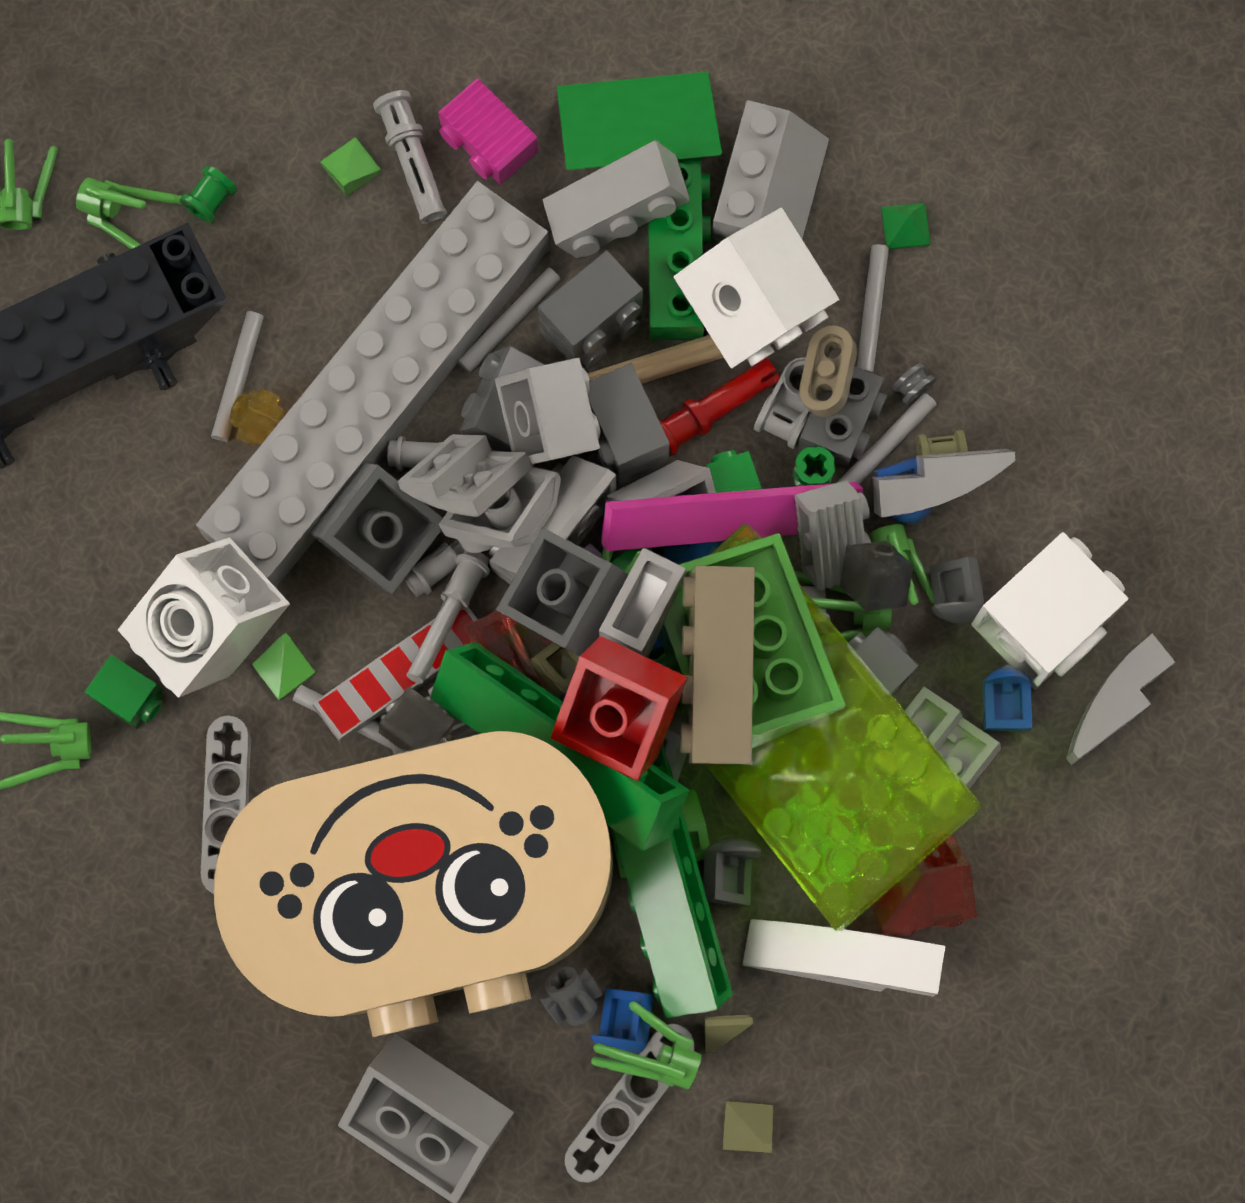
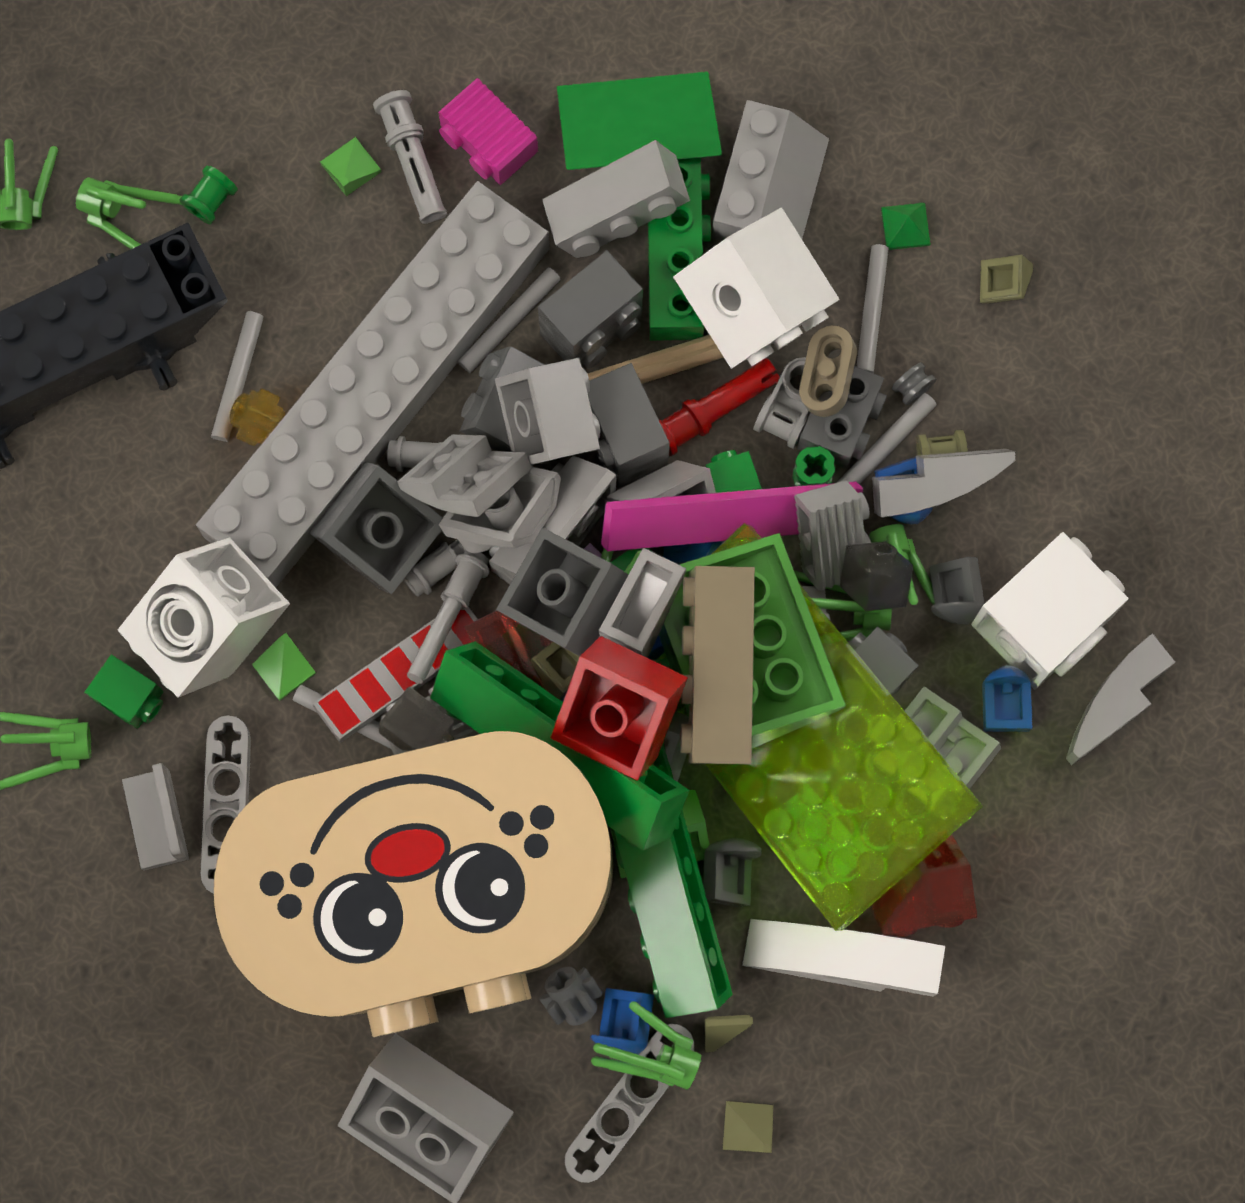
(155, 818): none -> light grey panel
(1004, 278): none -> olive slope

